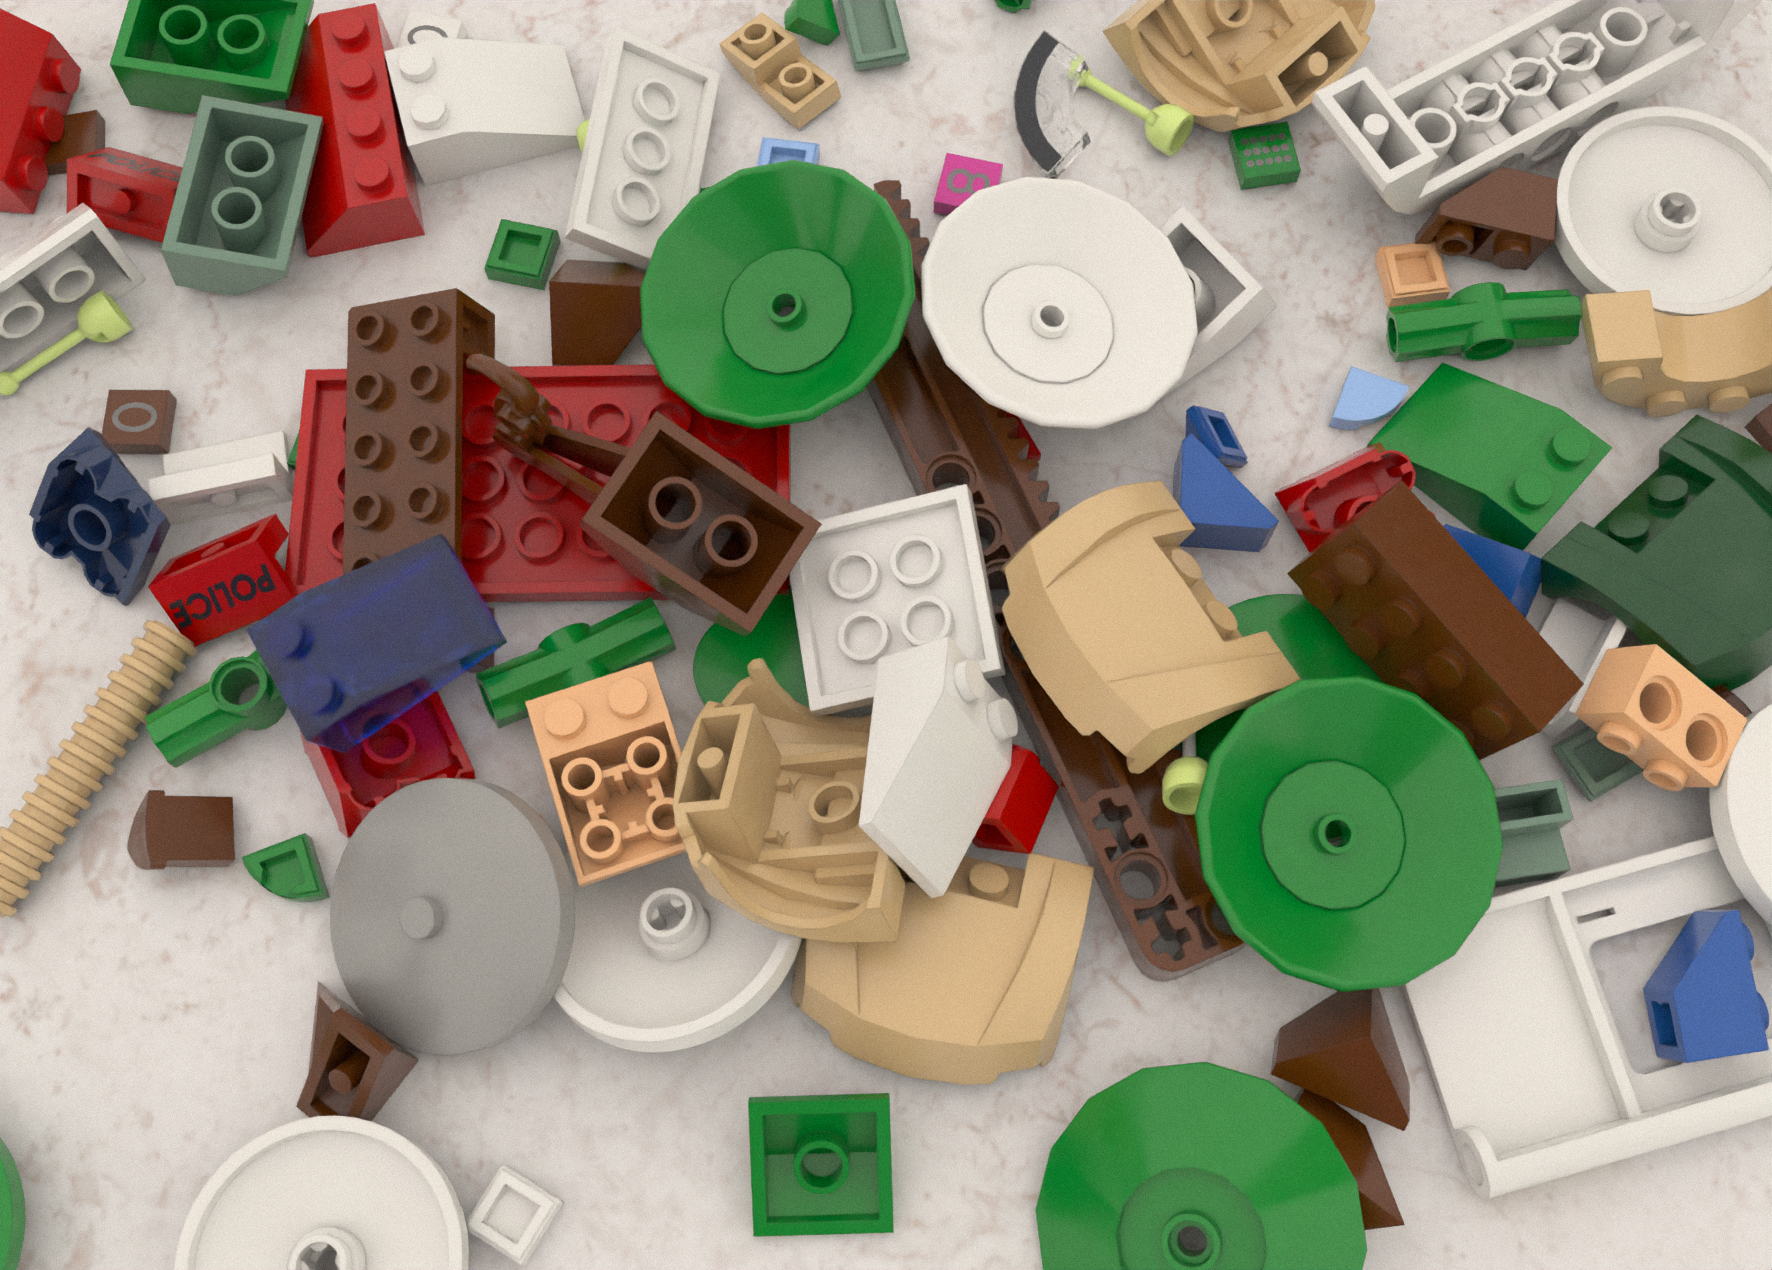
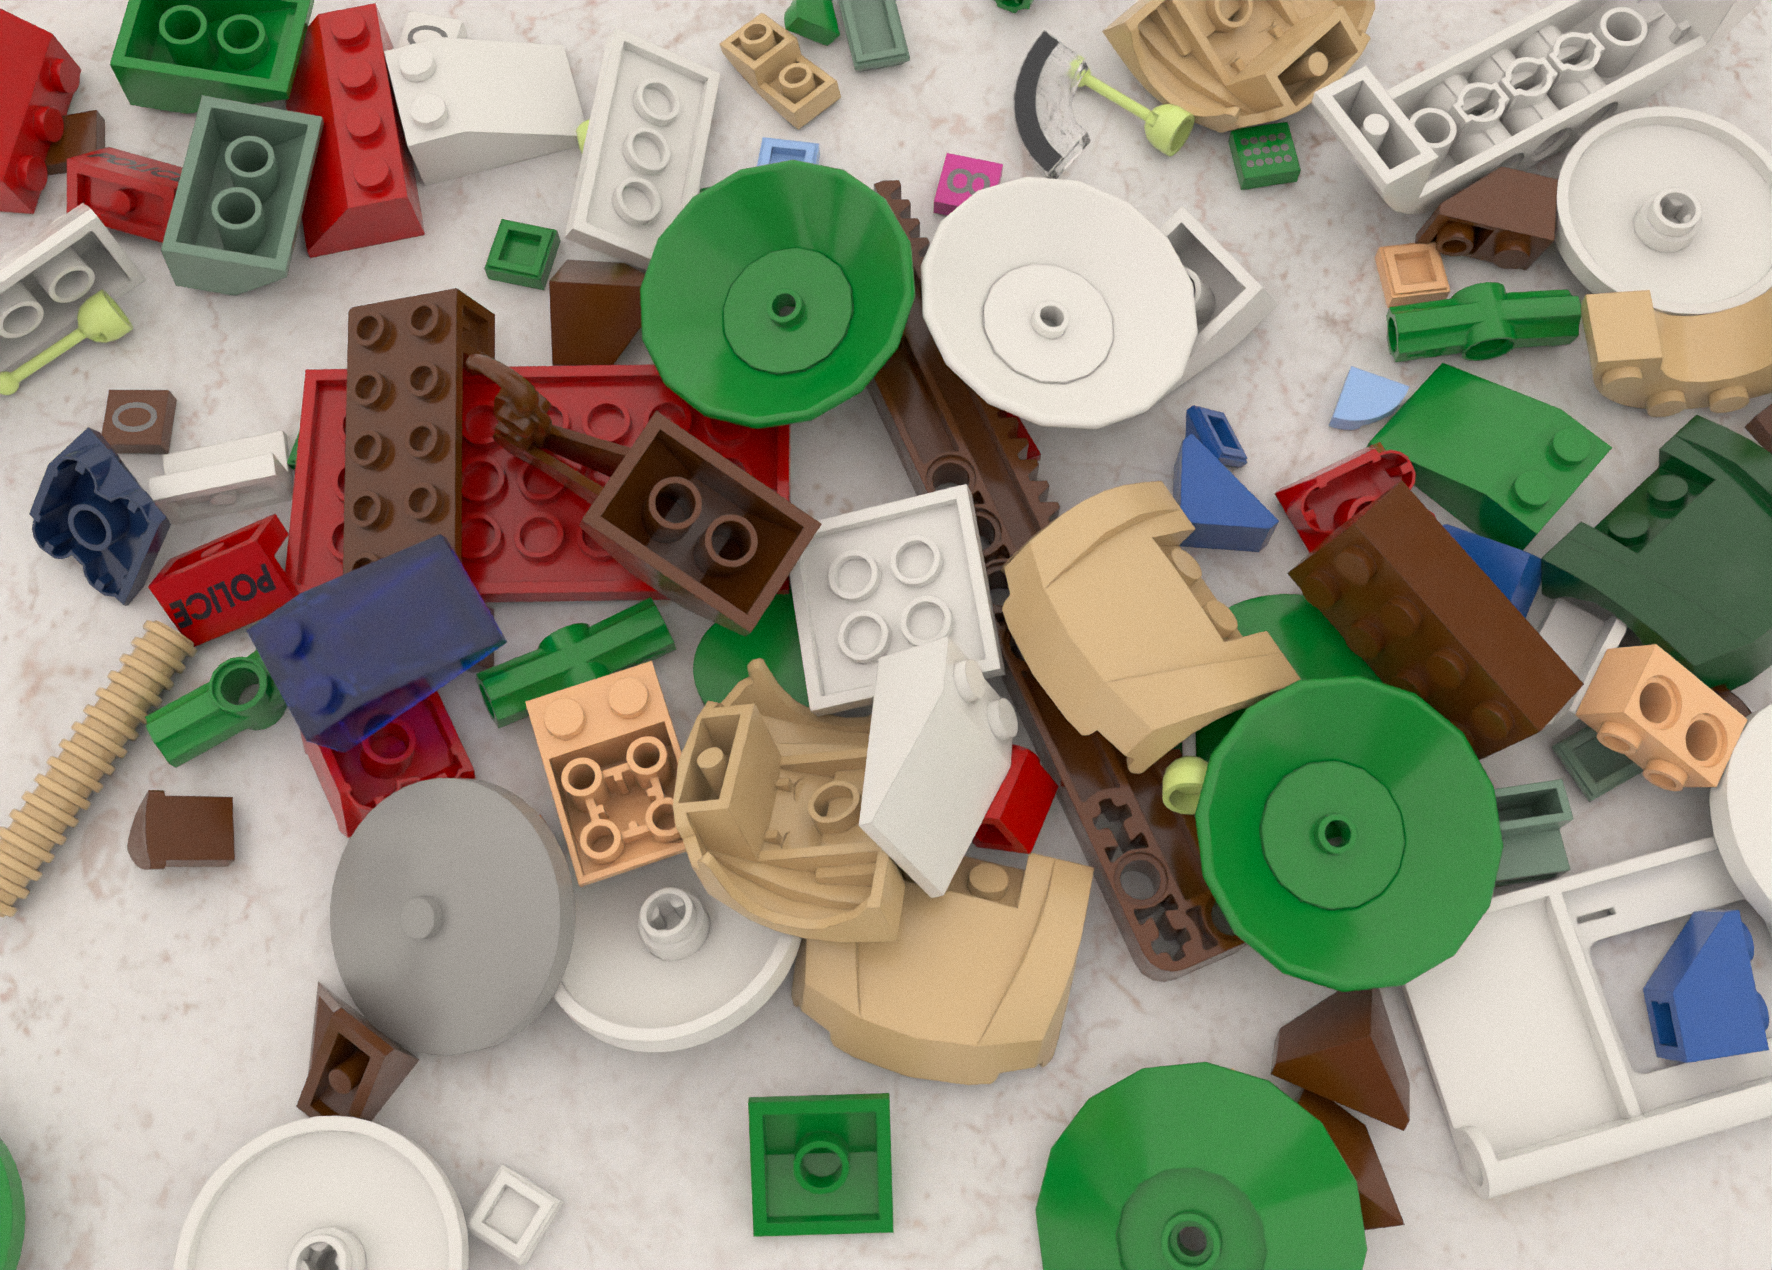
(289, 870): green tile -> none

